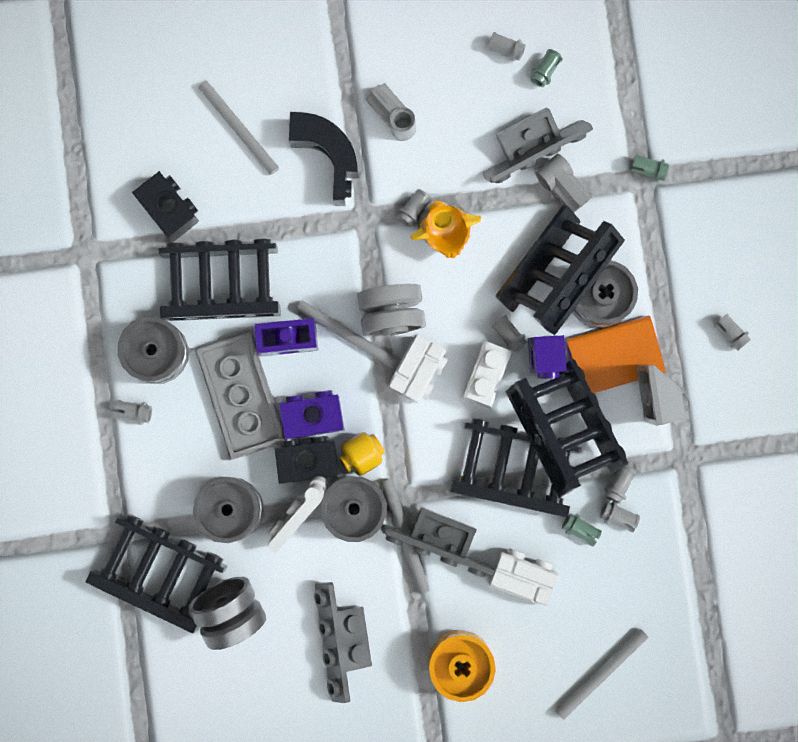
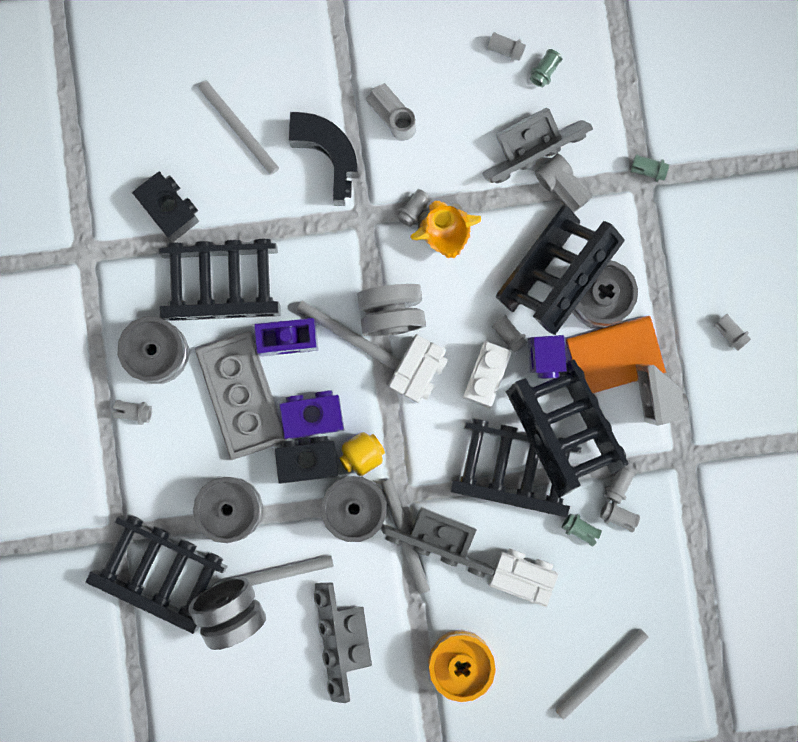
(290, 570): none -> light grey bar
(297, 513): white plate -> none

